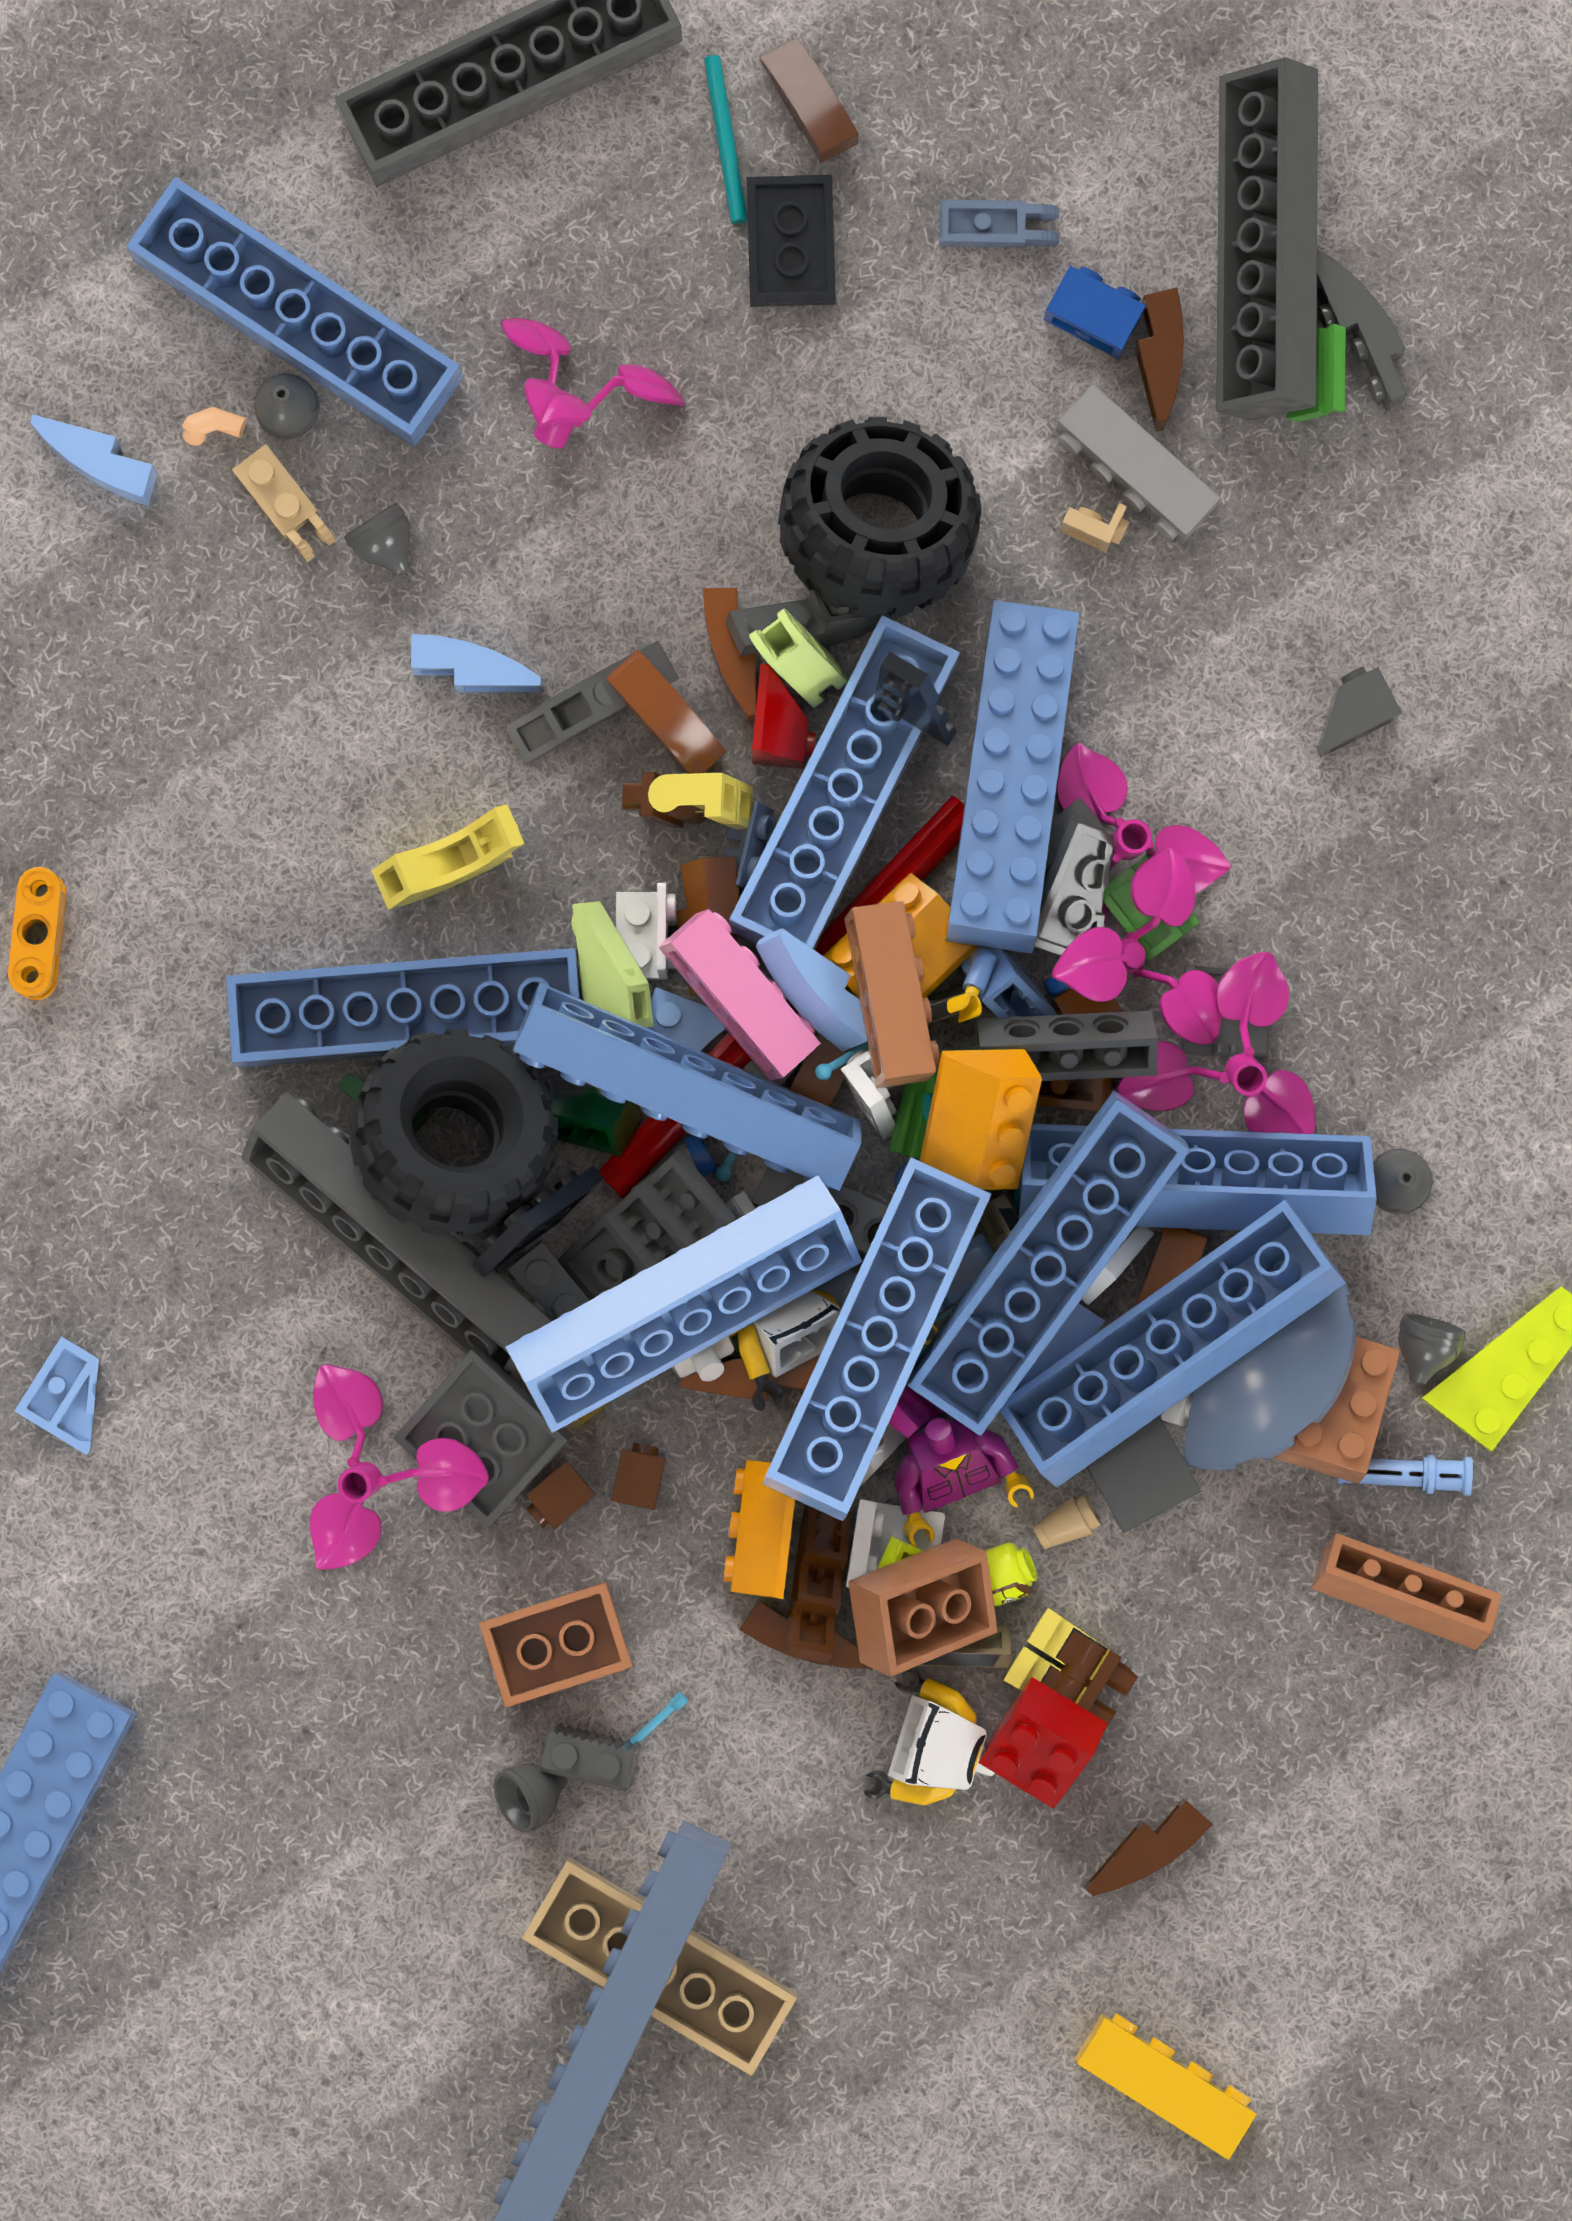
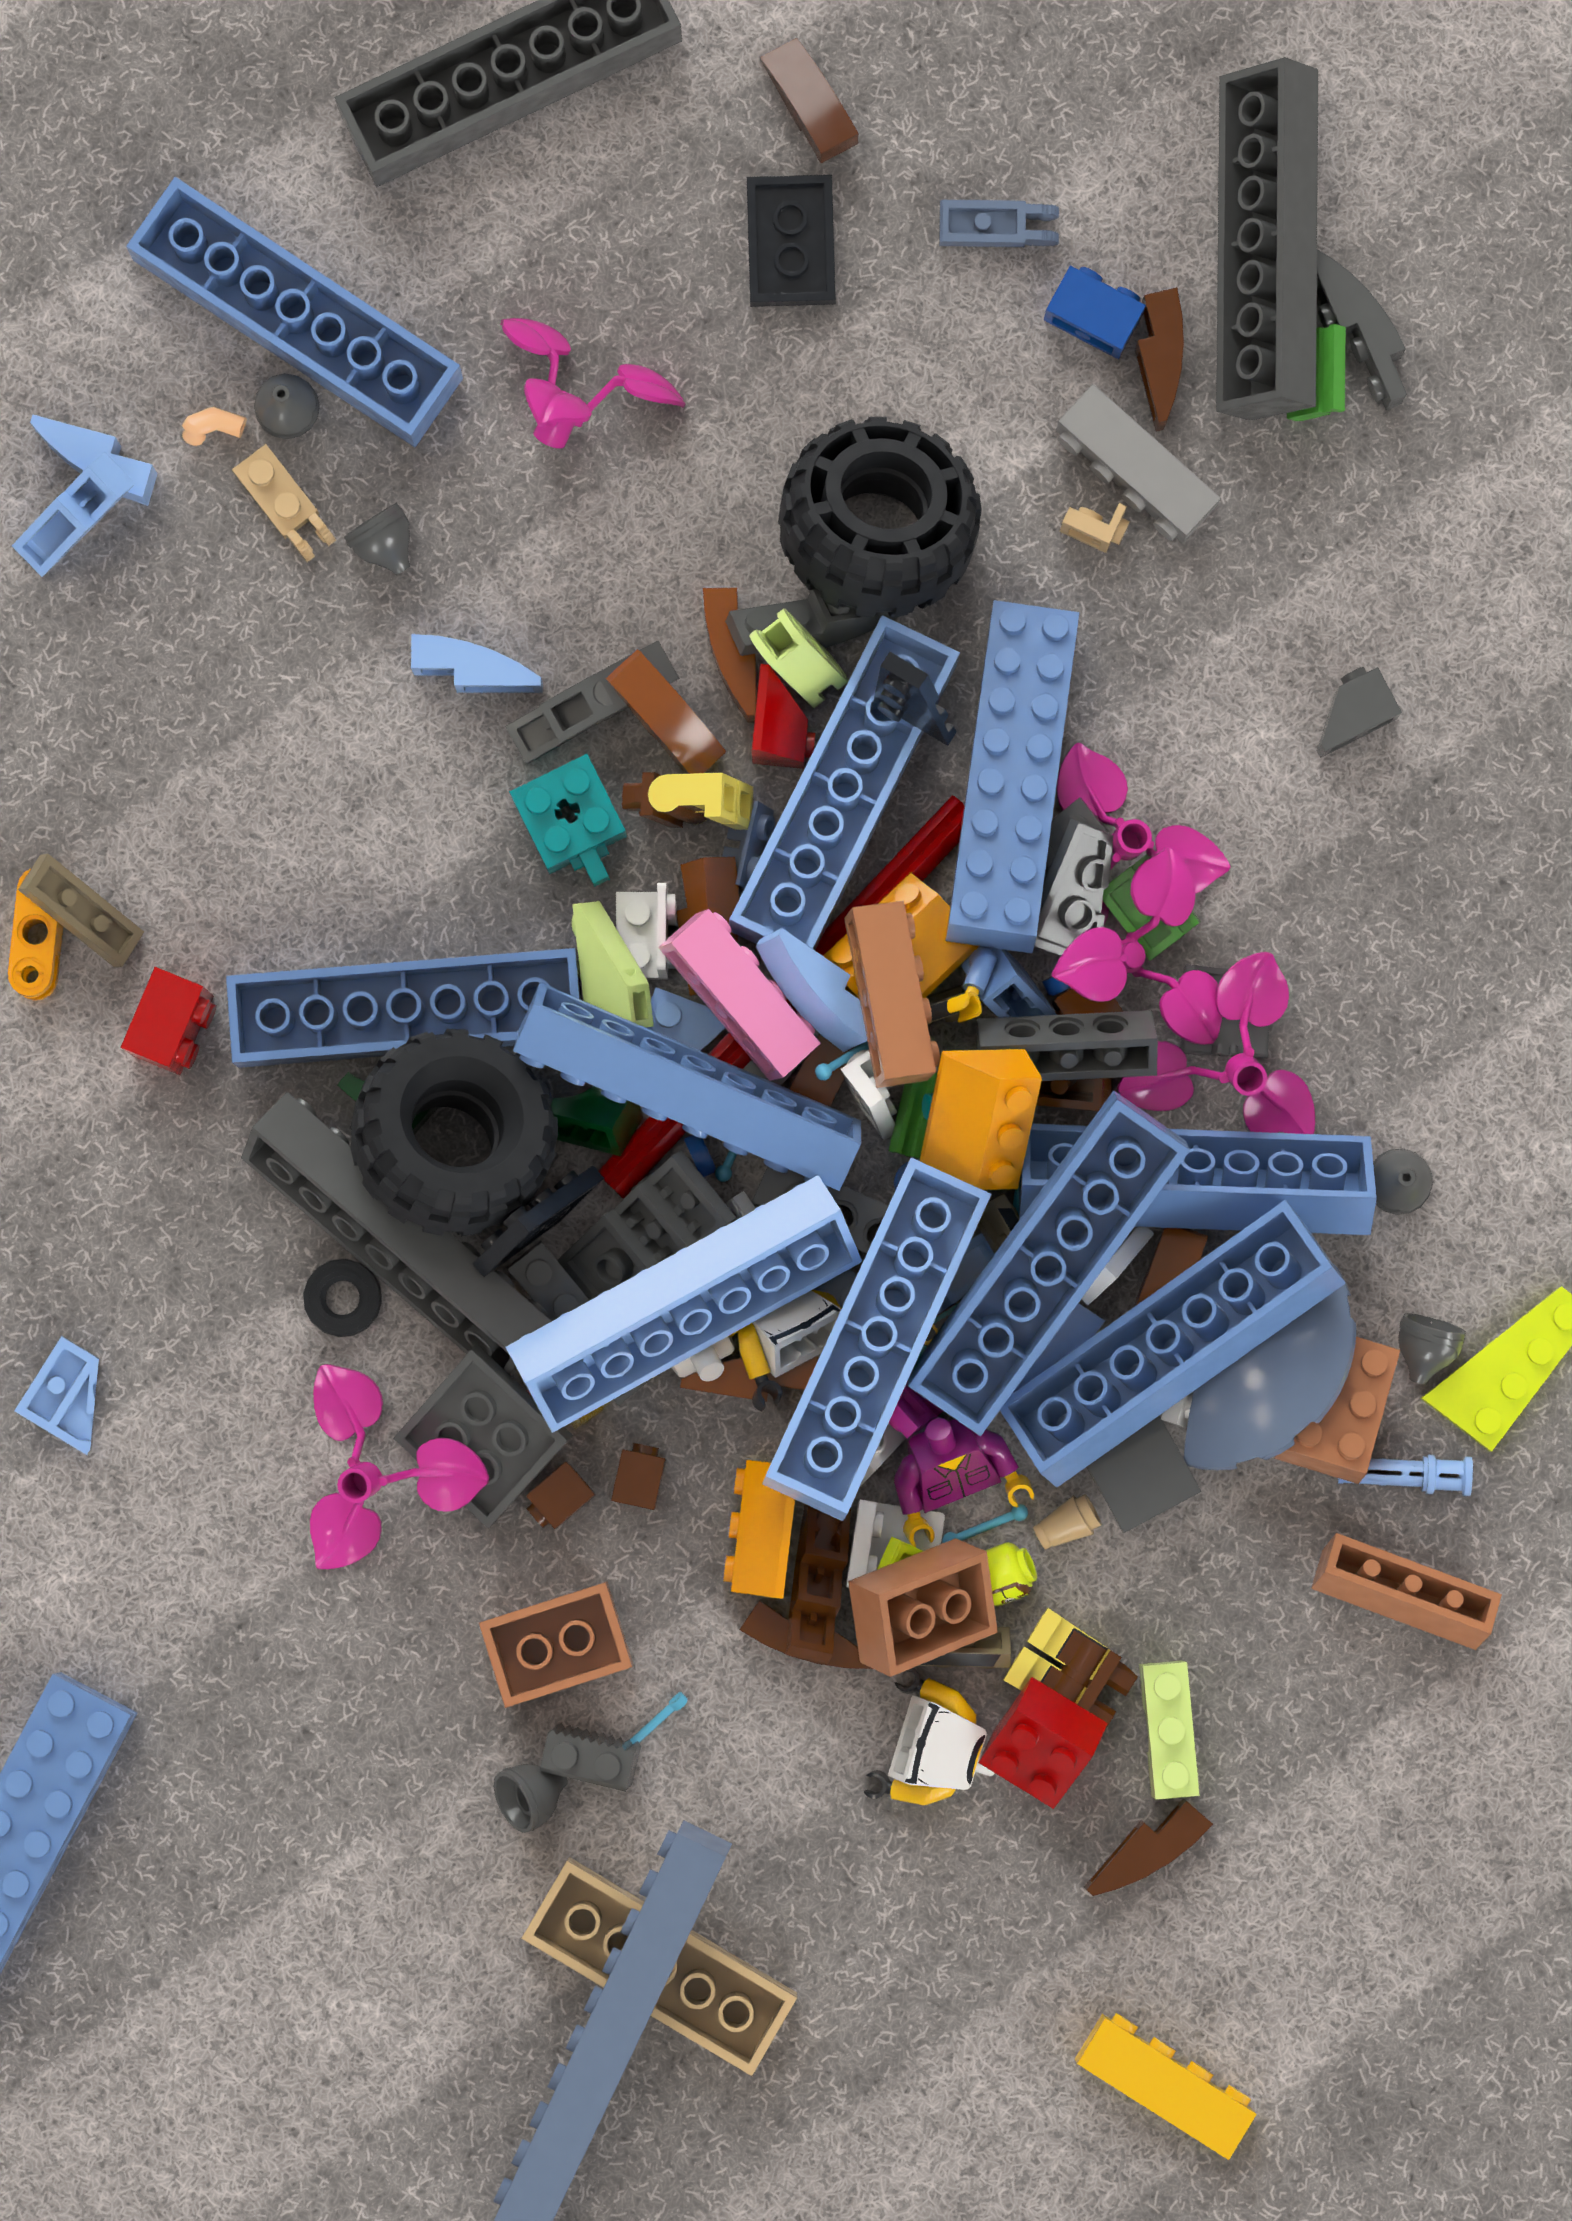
(73, 514): none -> light blue slope
(81, 910): none -> dark tan plate
(169, 1022): none -> red brick
(369, 1297): none -> black tyre
(449, 861): light yellow arch -> none
(575, 843): none -> teal hinge
(725, 139): teal bar -> none
(1018, 1513): none -> medium azure hinge
(1169, 1730): none -> yellowish green arch

